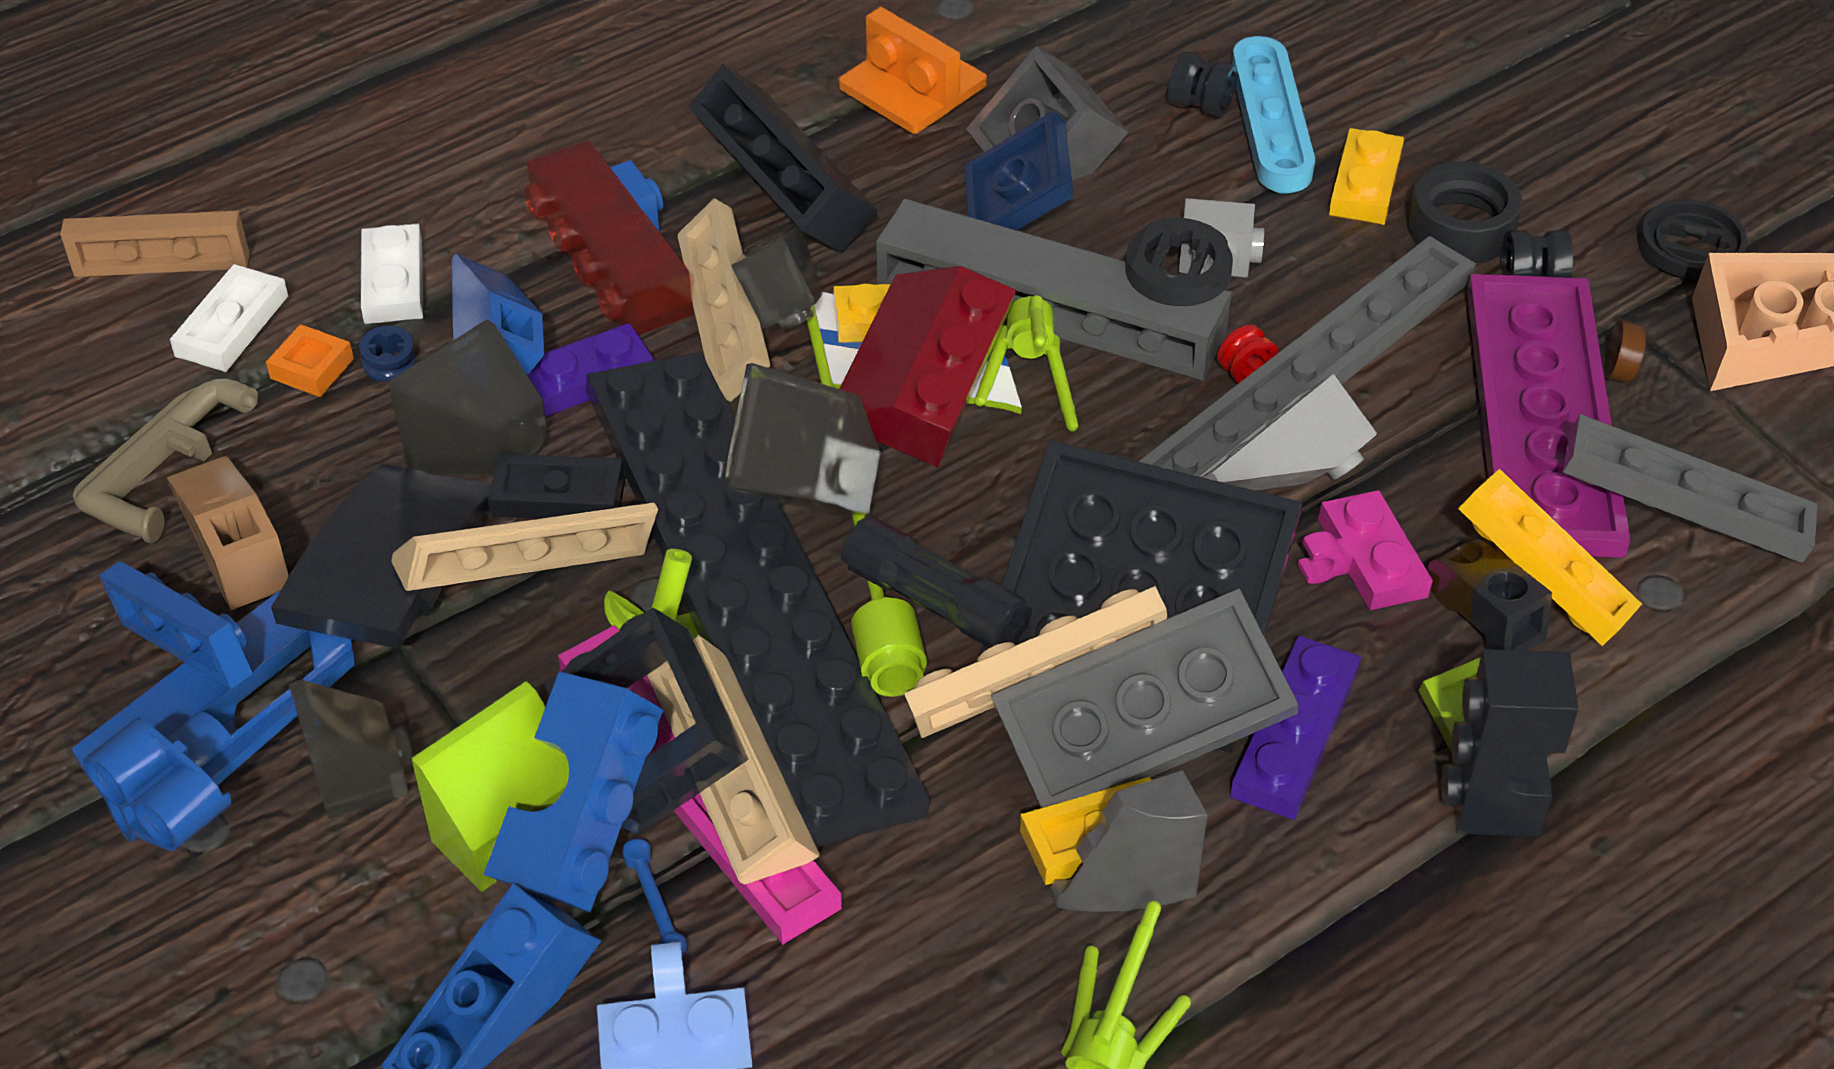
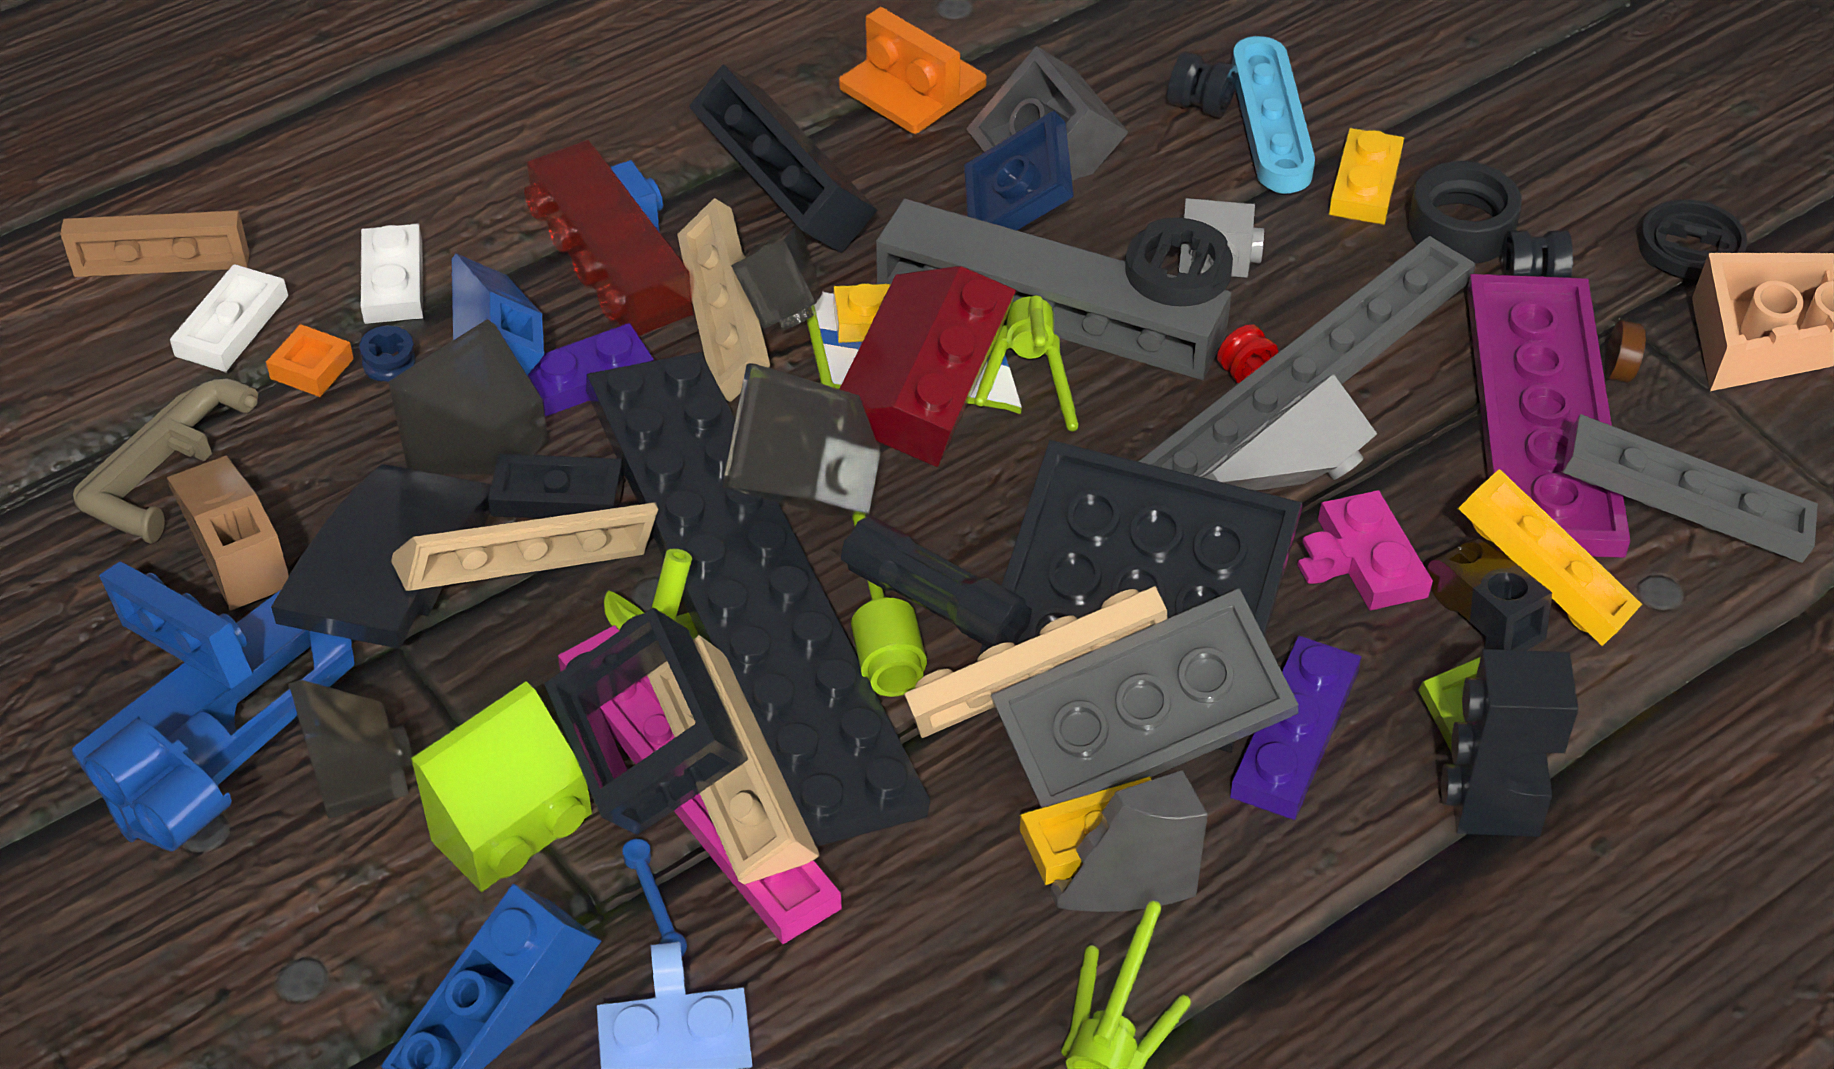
(568, 845): blue arch -> none

